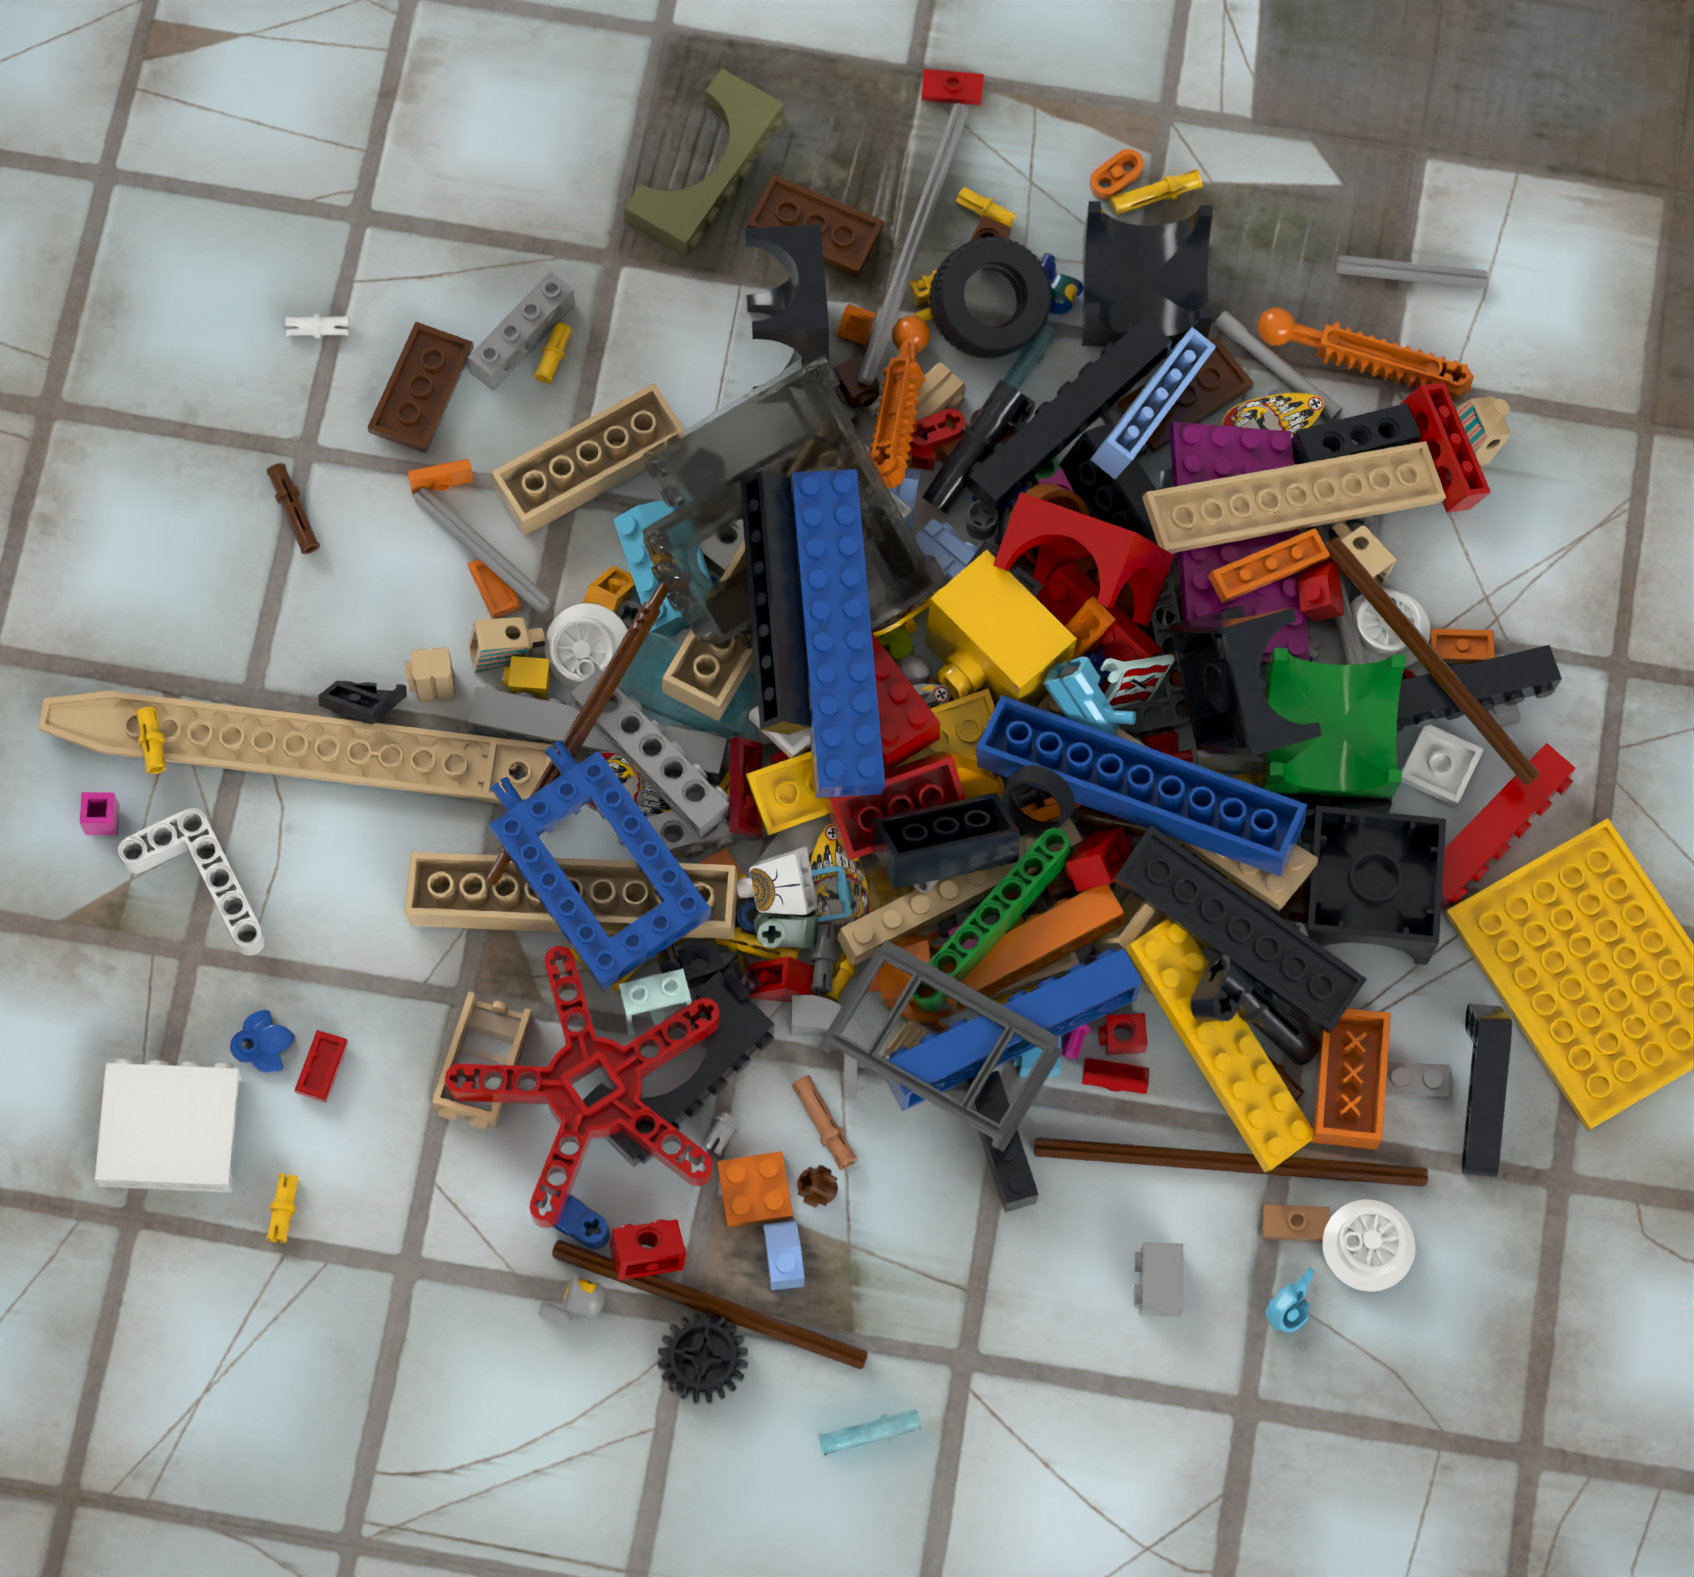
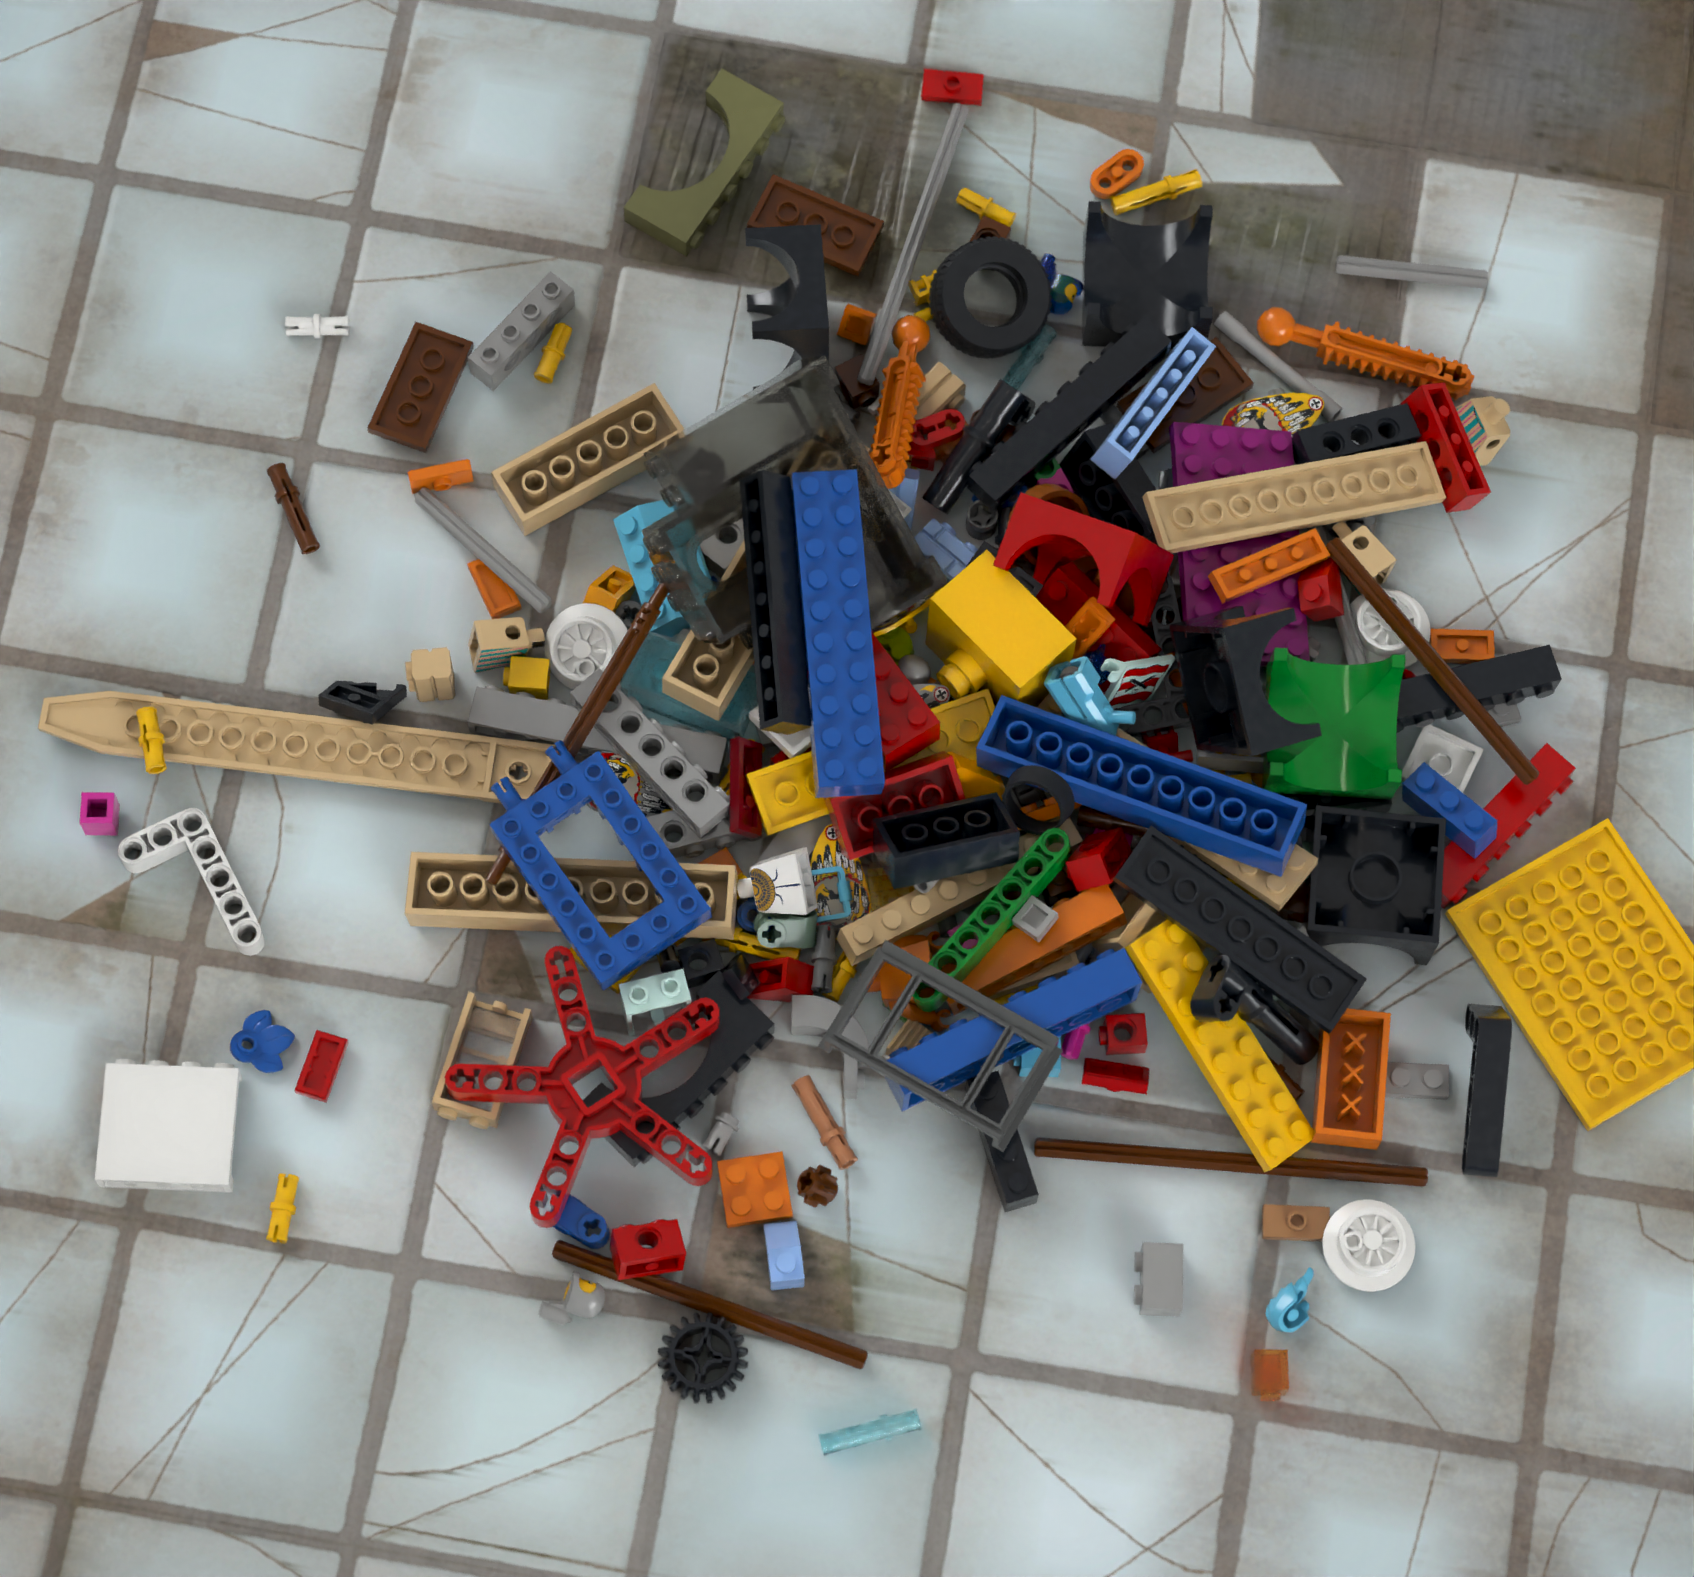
(1035, 918): none -> light grey plate
(1269, 1374): none -> clear orange brick
(1436, 797): none -> blue brick

